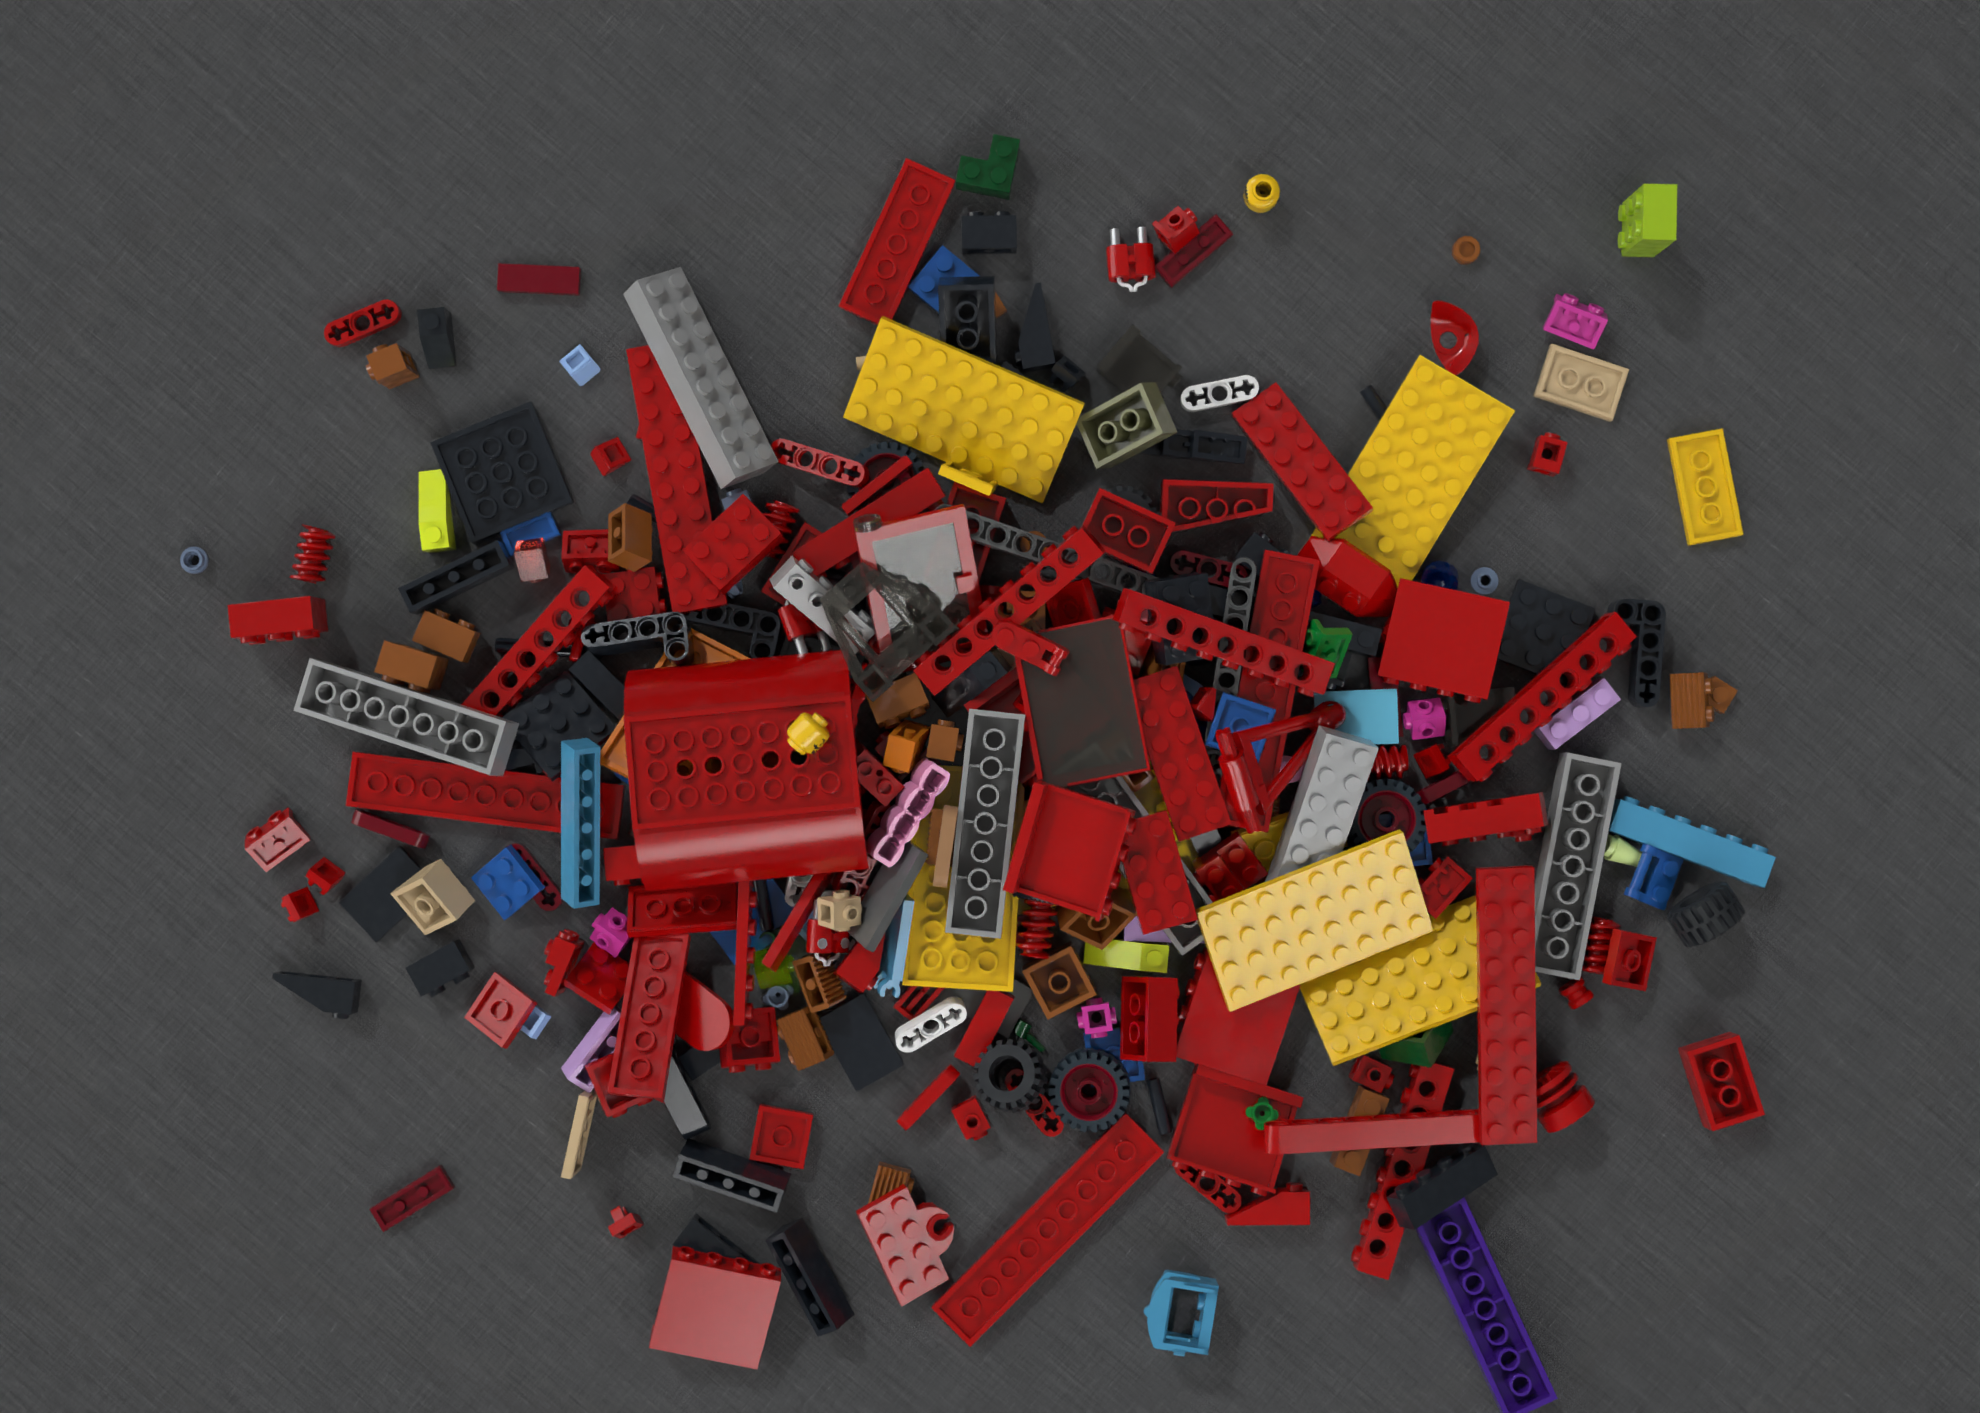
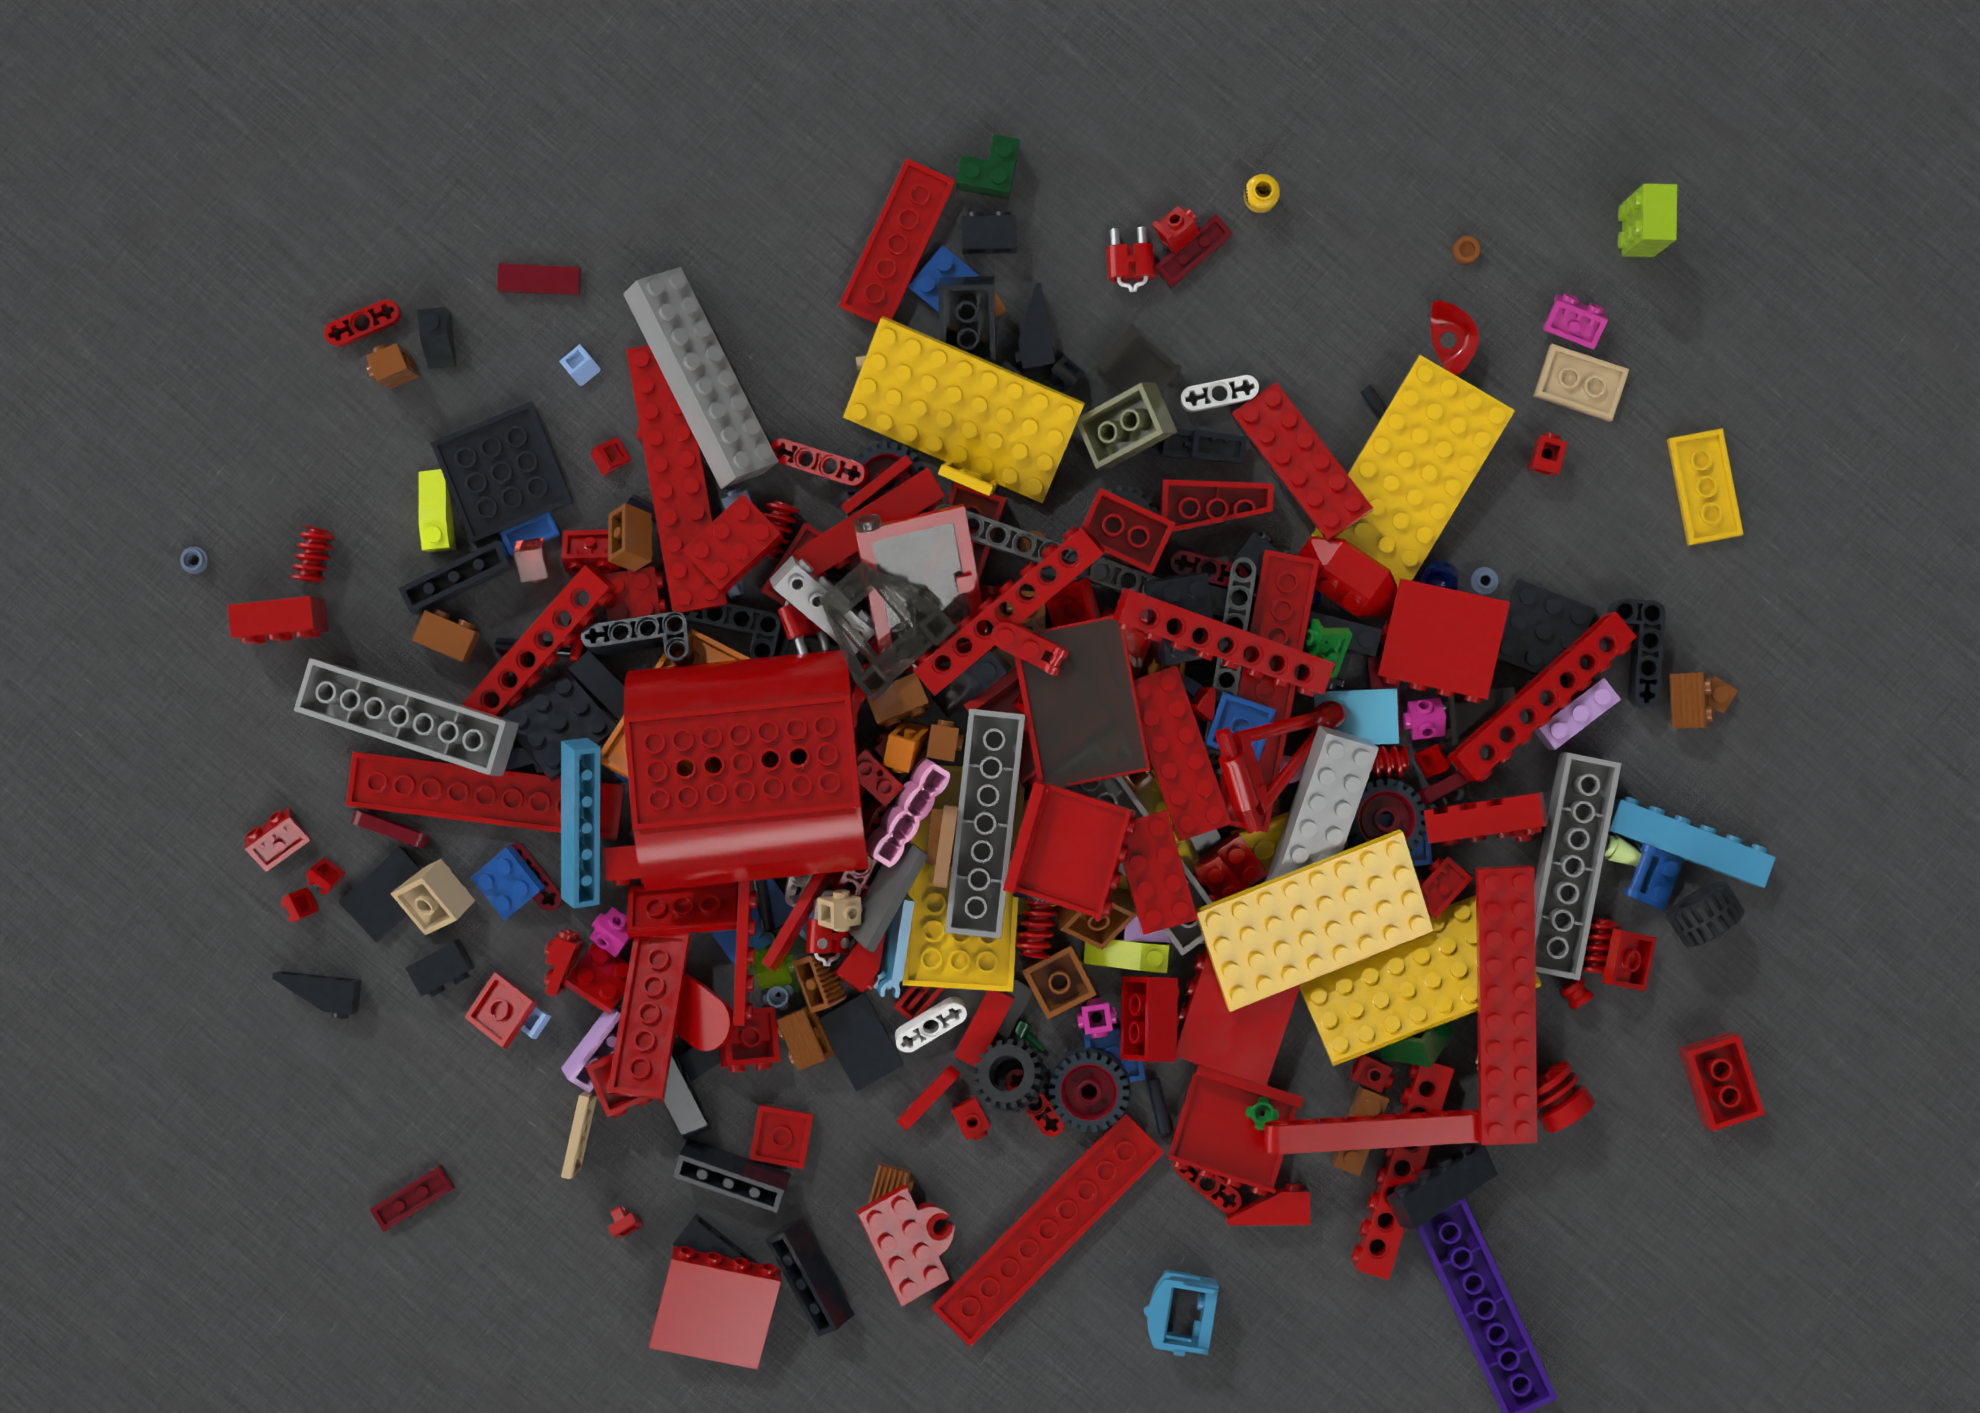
(406, 664): dark orange brick -> none
(808, 733): yellow head -> none

